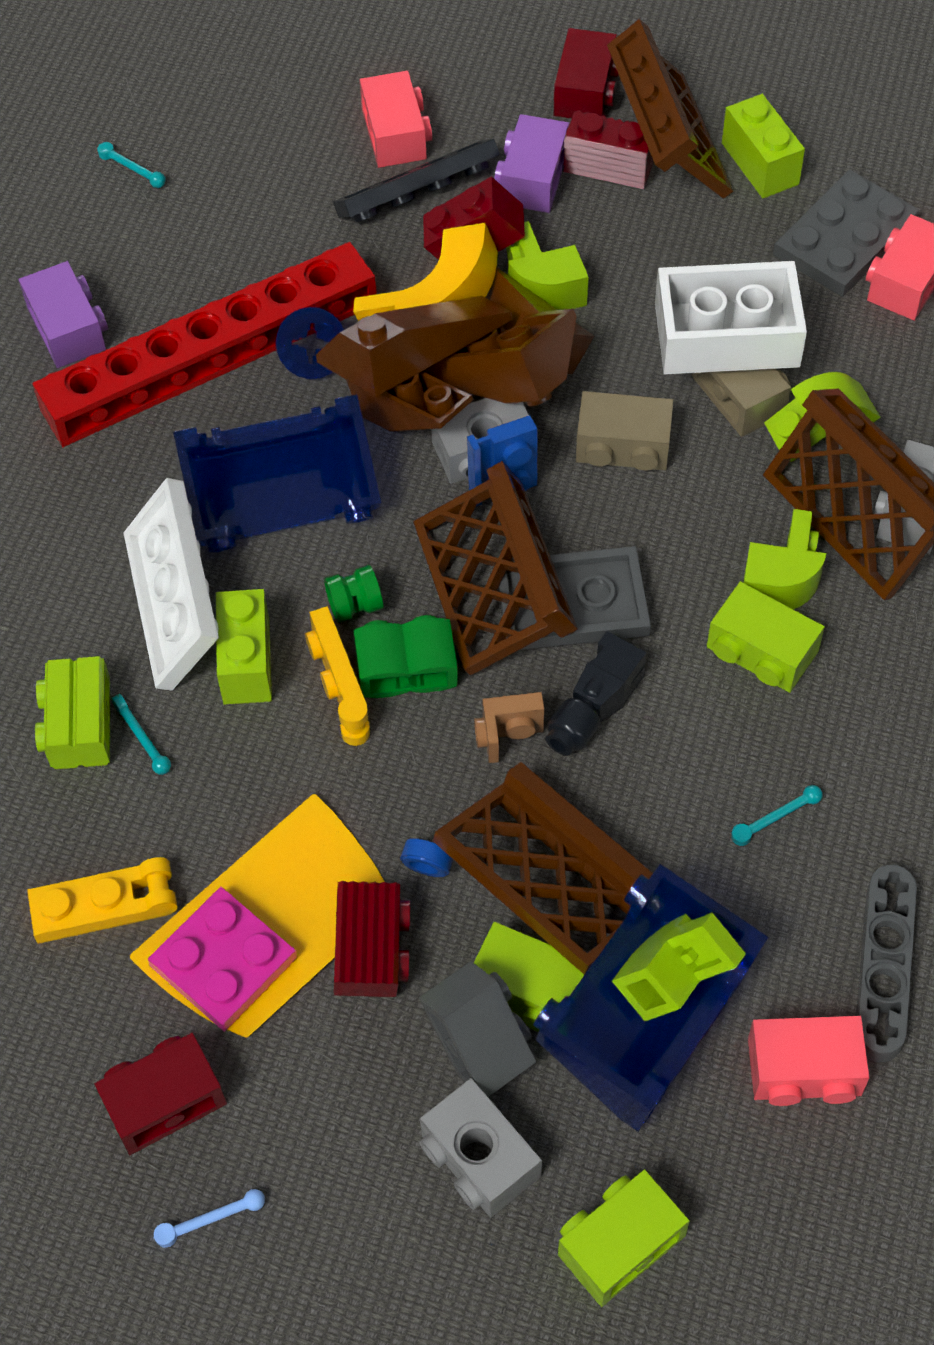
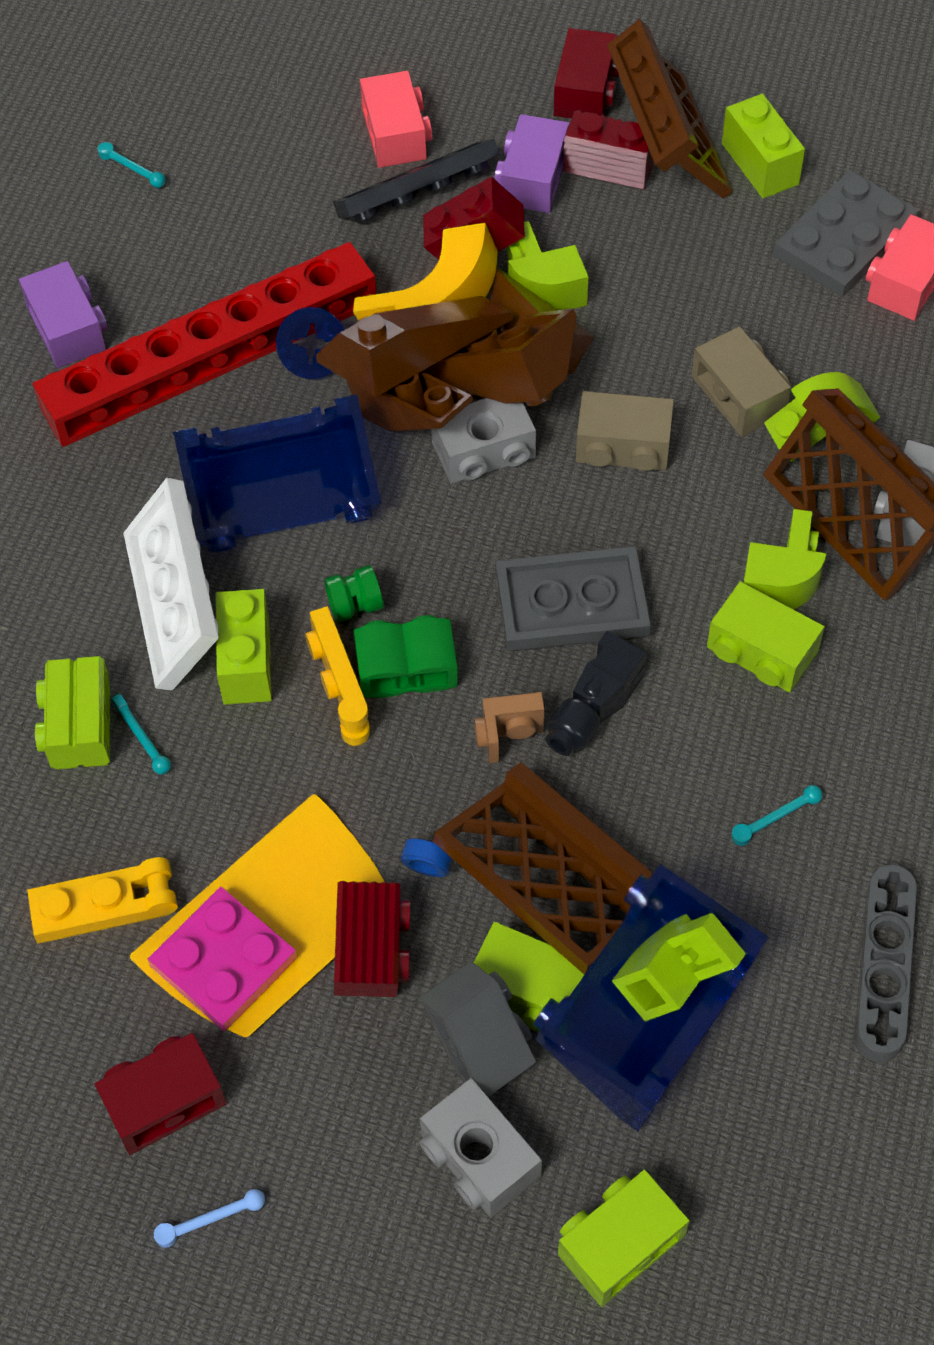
(513, 444): blue plate -> none
(531, 560): reddish brown fence -> none
(729, 317): white brick -> none
(808, 1059): coral brick -> none

